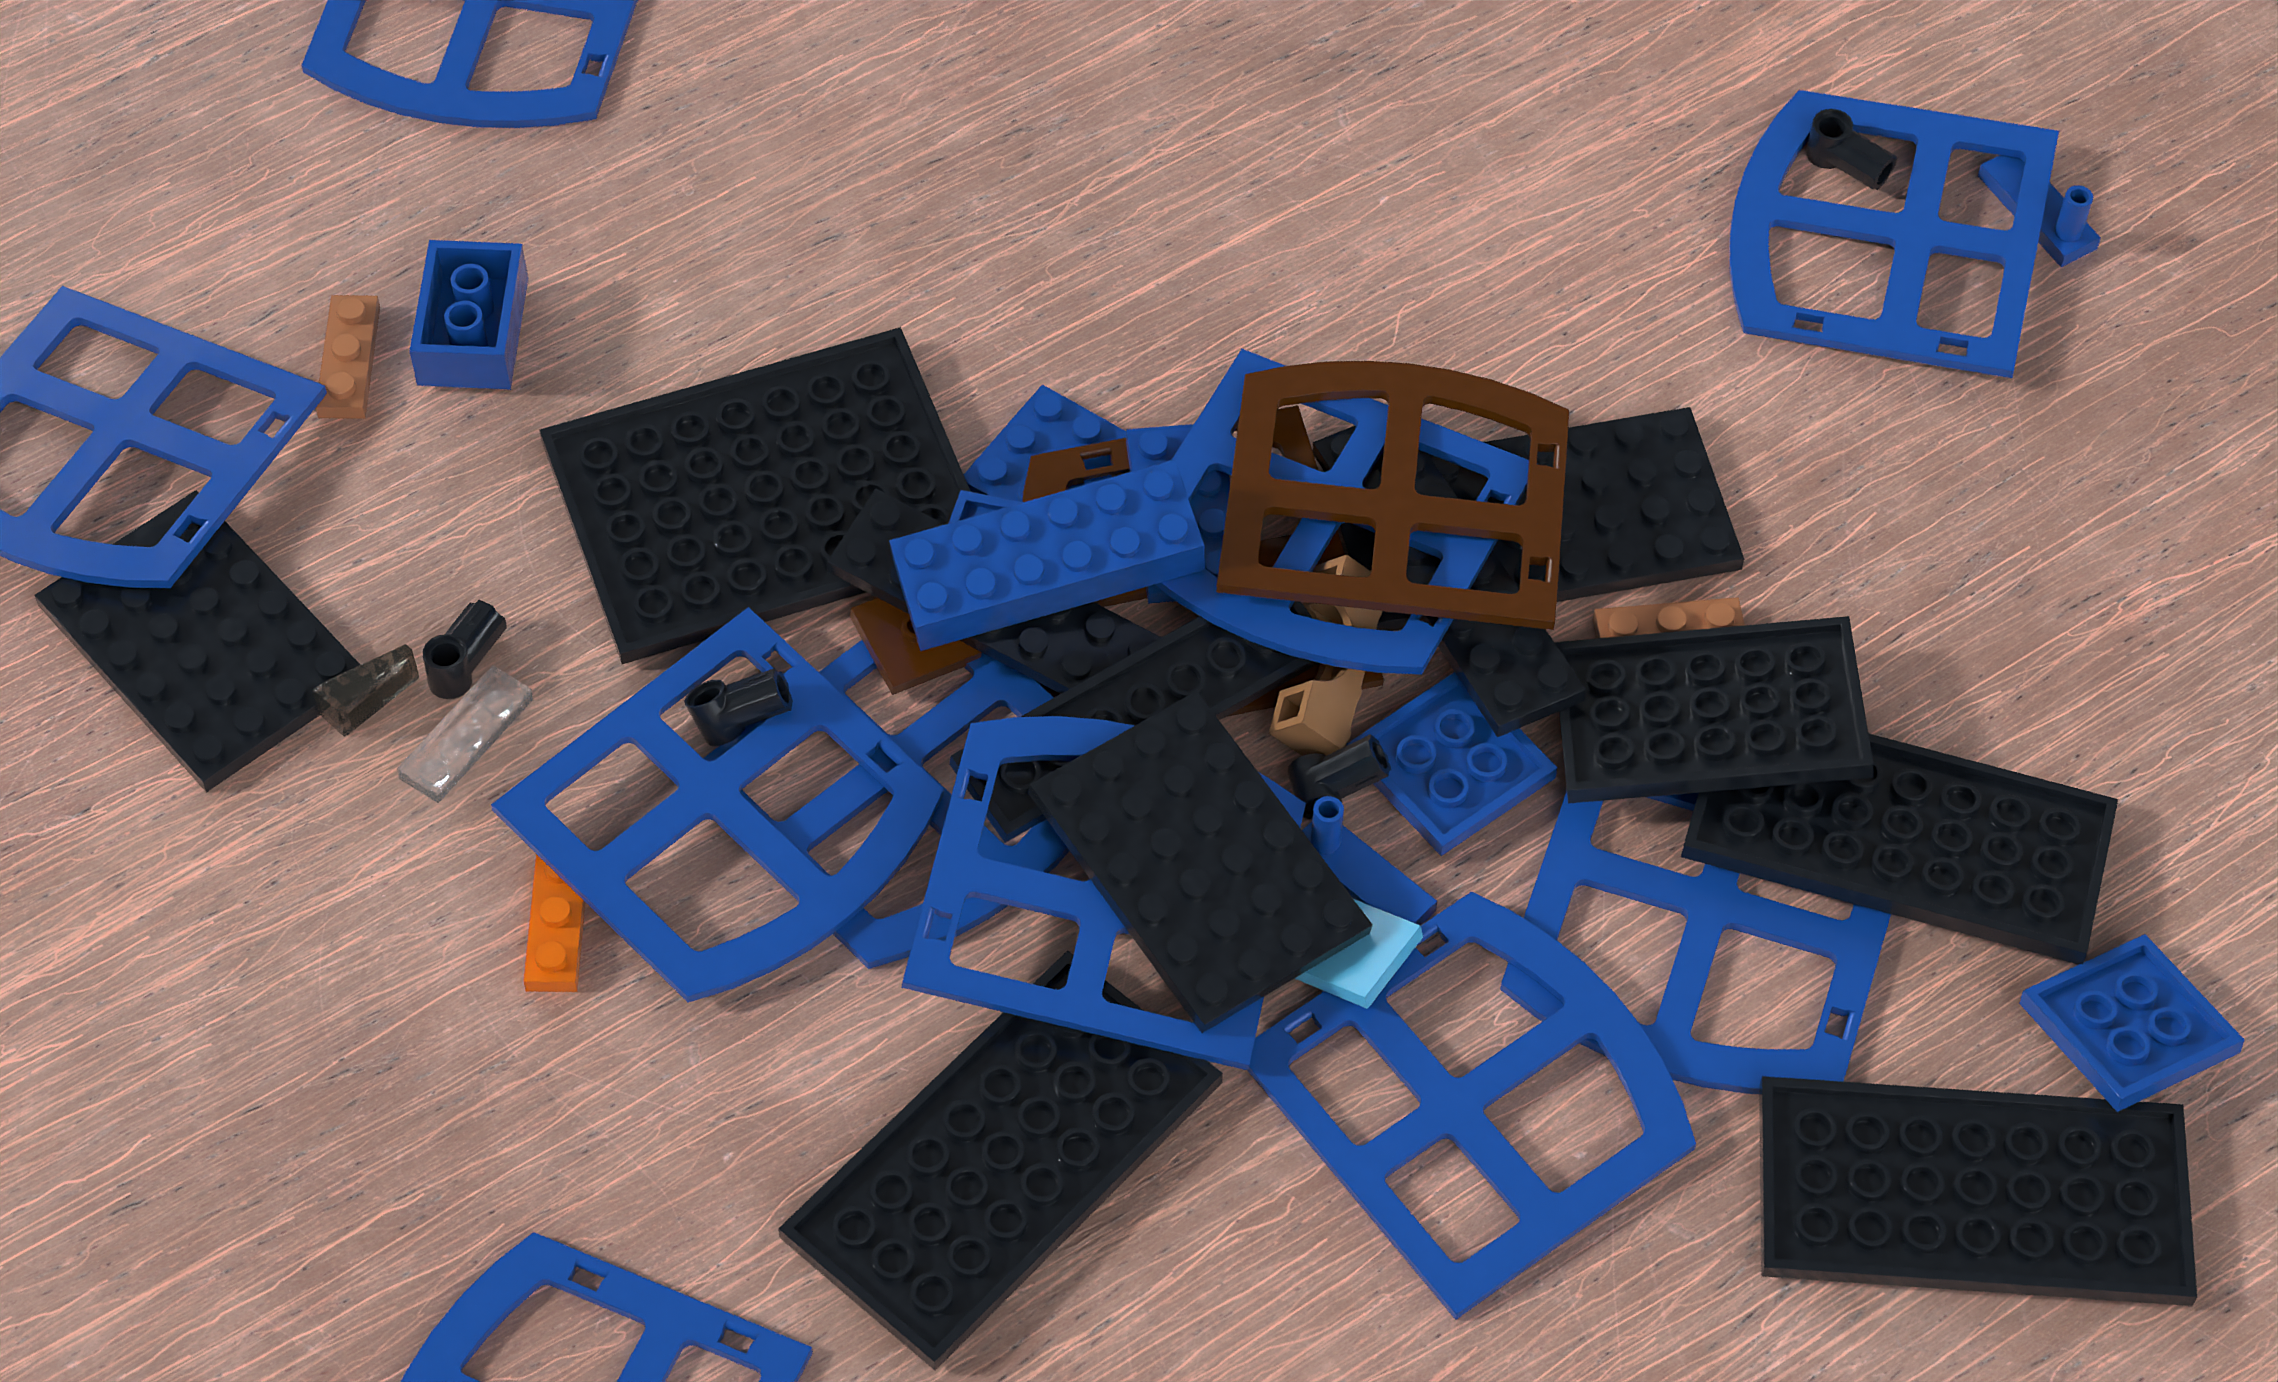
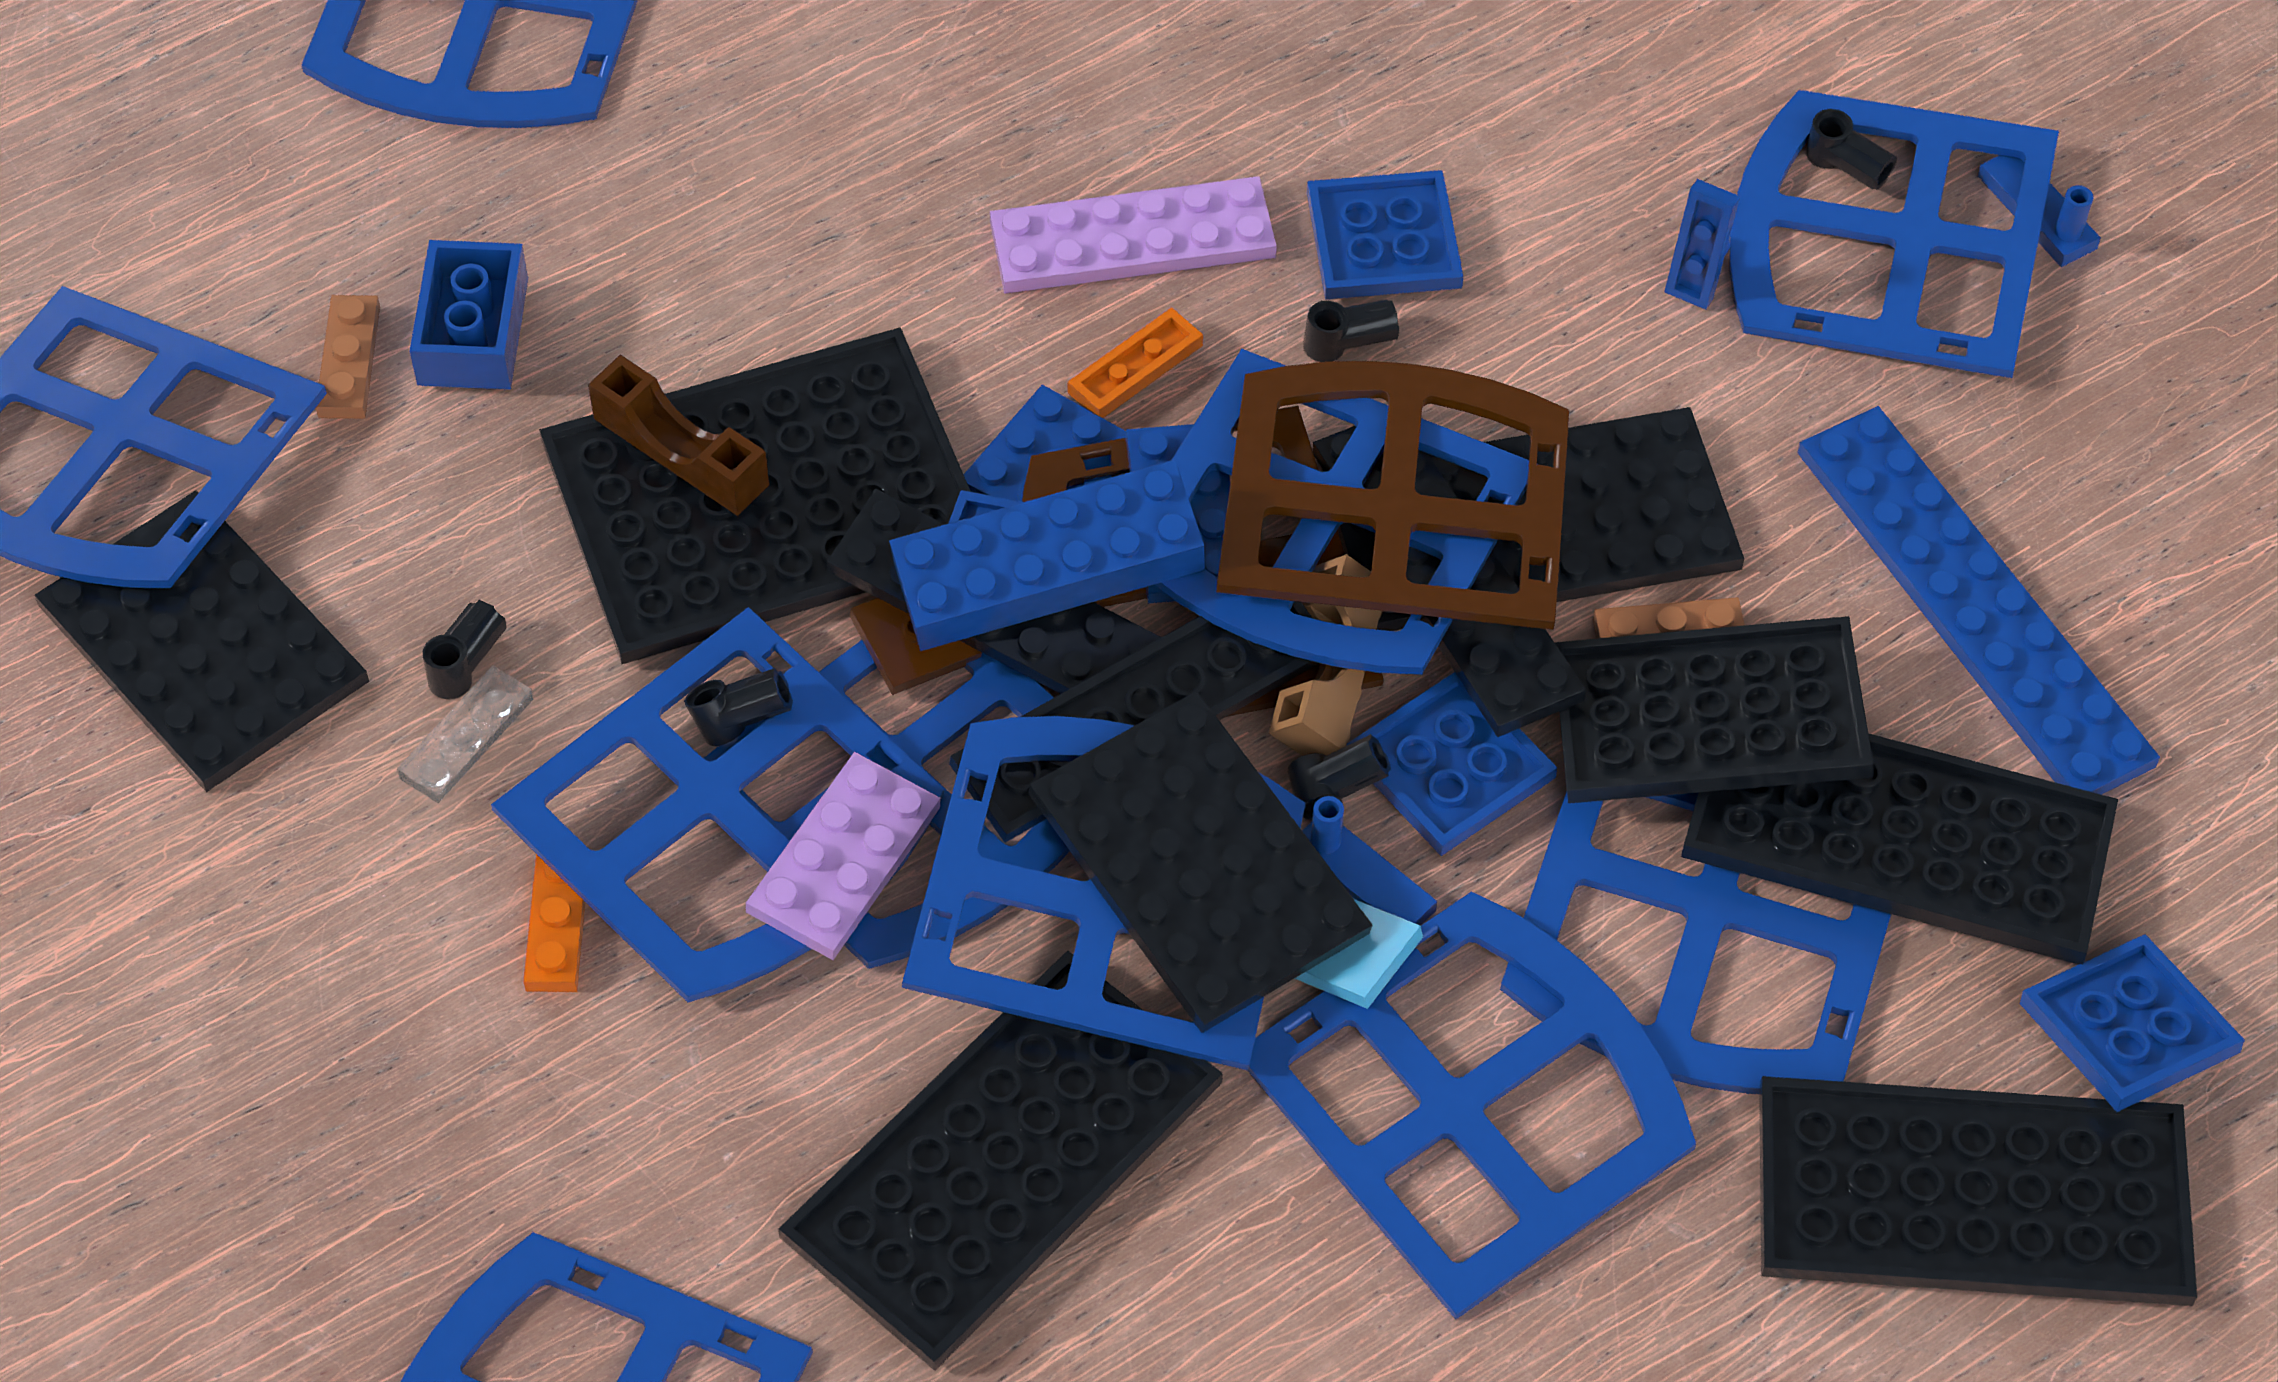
(364, 690): clear smoke slope -> none
(638, 411): none -> reddish brown arch
(843, 855): none -> lavender plate
(1132, 234): none -> lavender plate
(1135, 363): none -> orange plate
(1335, 327): none -> black piece
(1384, 234): none -> blue plate
(1702, 244): none -> blue piece
(1977, 605): none -> blue plate

